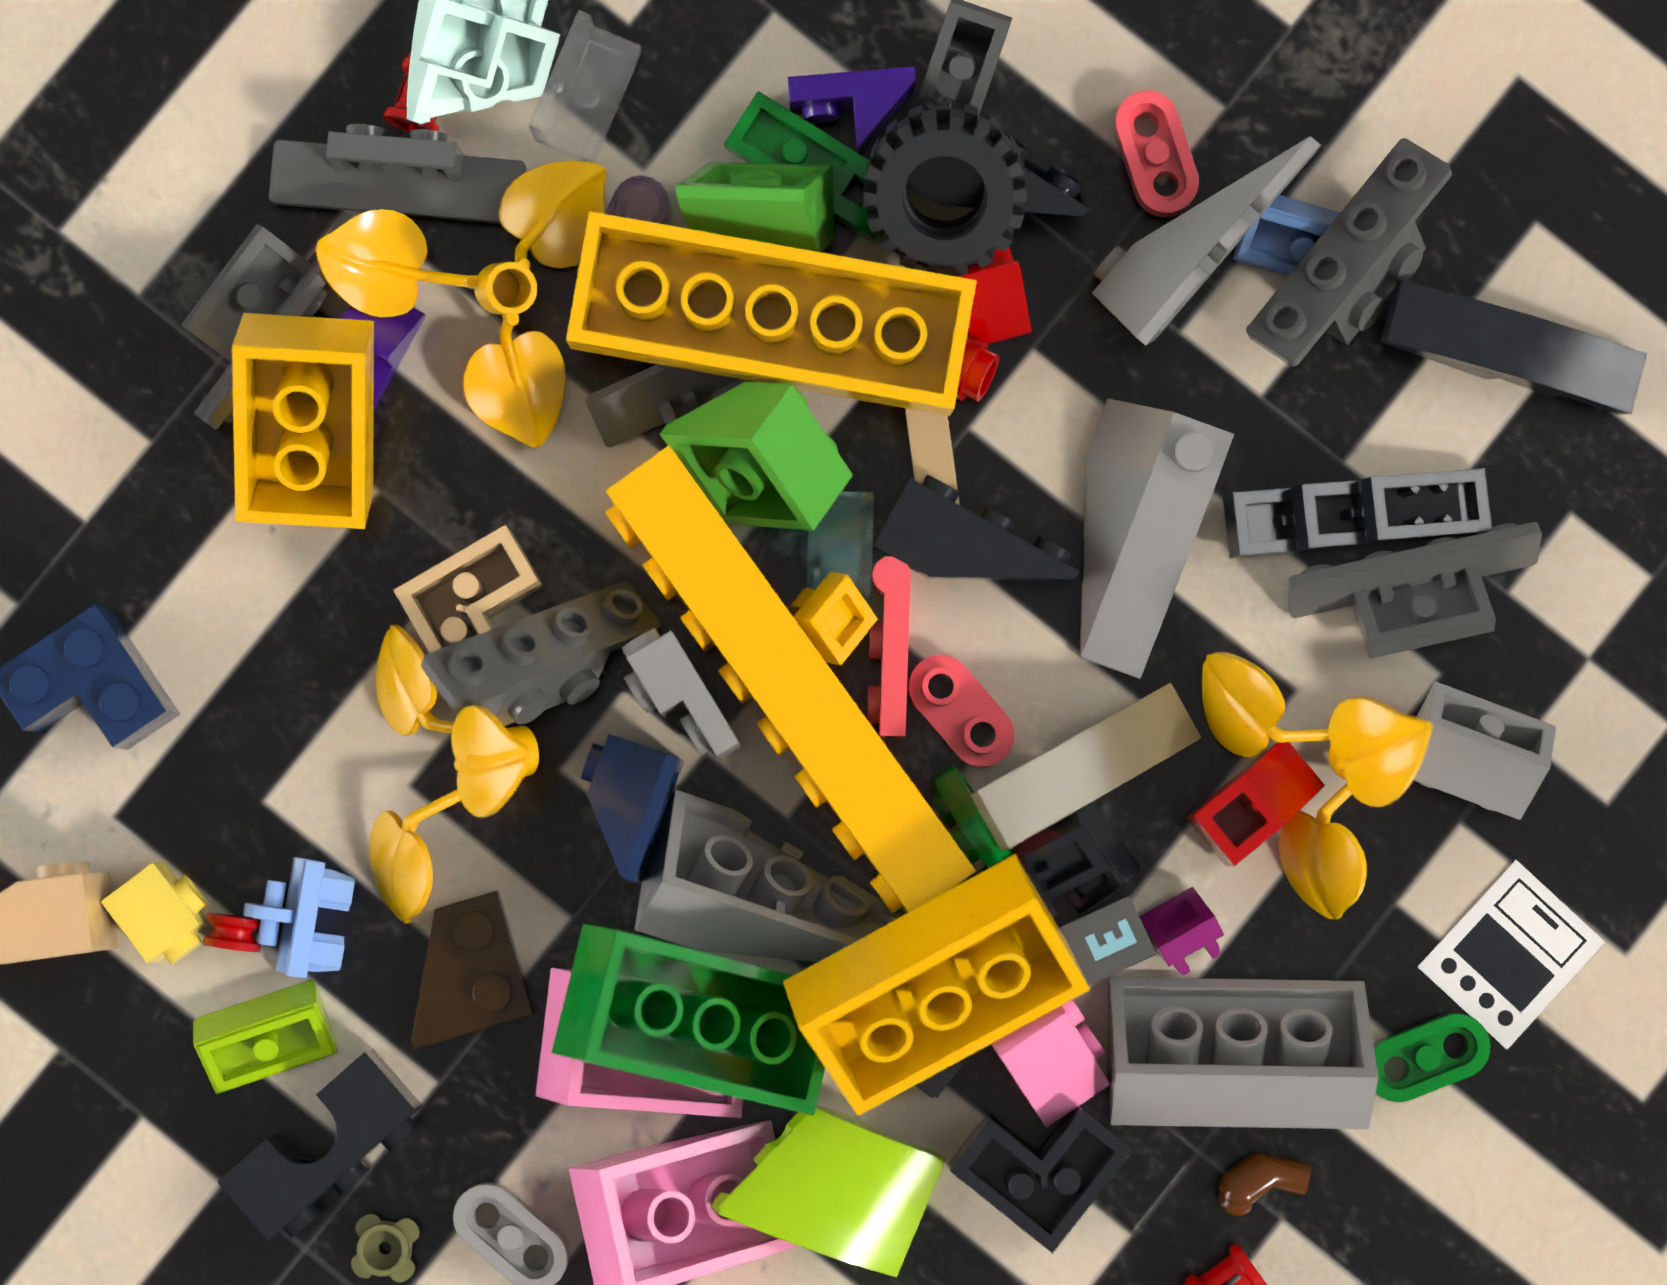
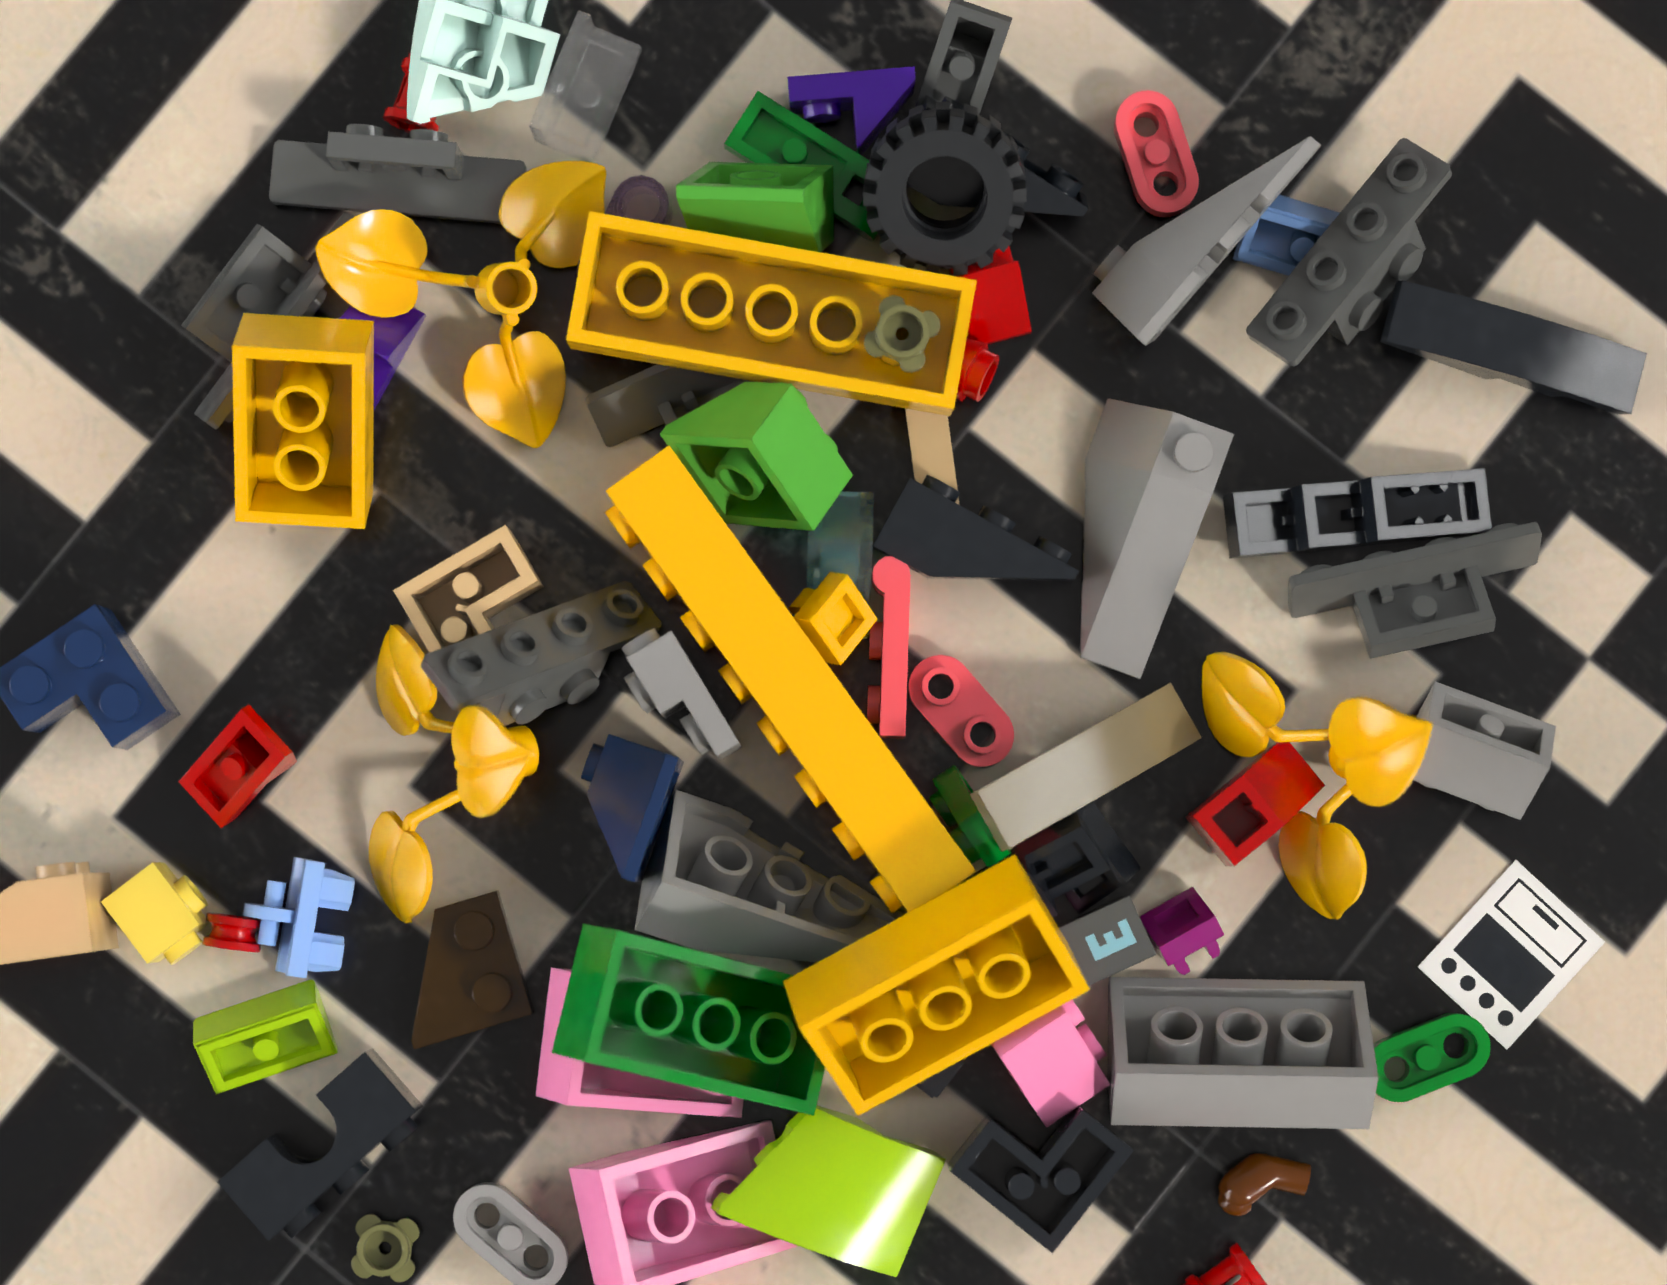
(237, 766): none -> red slope
(897, 315): none -> olive plate

